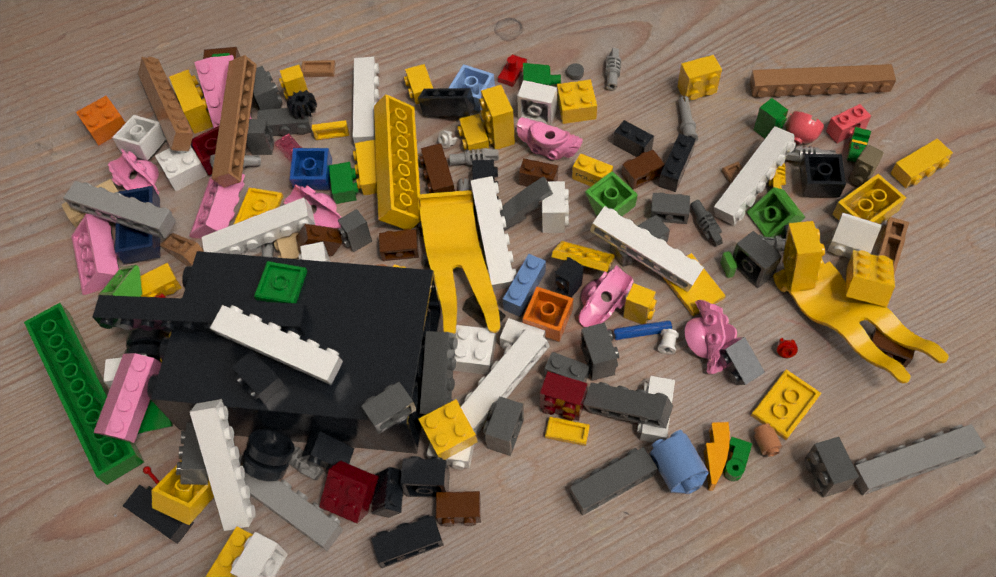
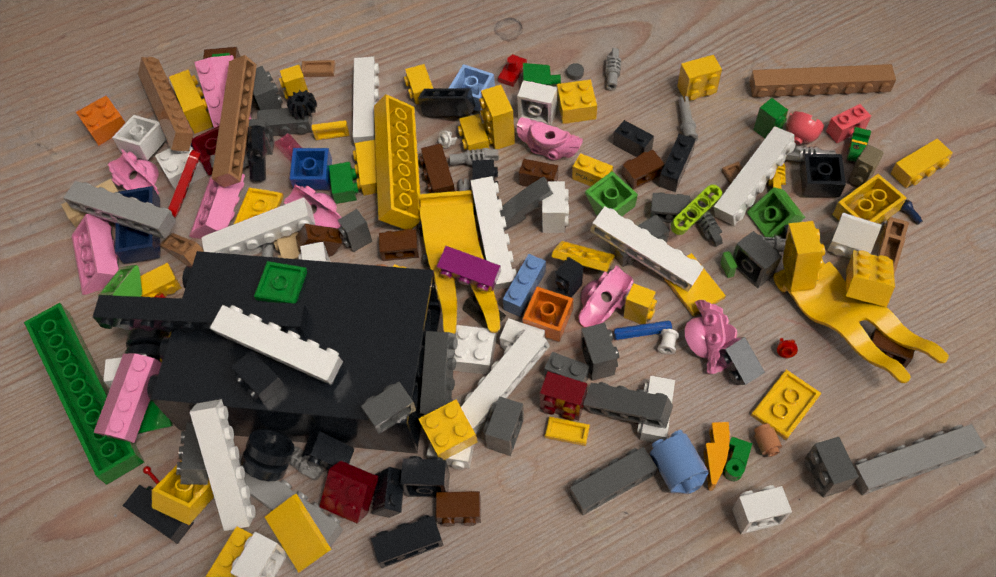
(184, 182): none -> red beam
(256, 141): none -> black piece
(297, 533): none -> yellow tile
(468, 269): none -> magenta brick
(696, 209): none -> lime beam
(761, 509): none -> white brick
(908, 208): none -> dark blue piece

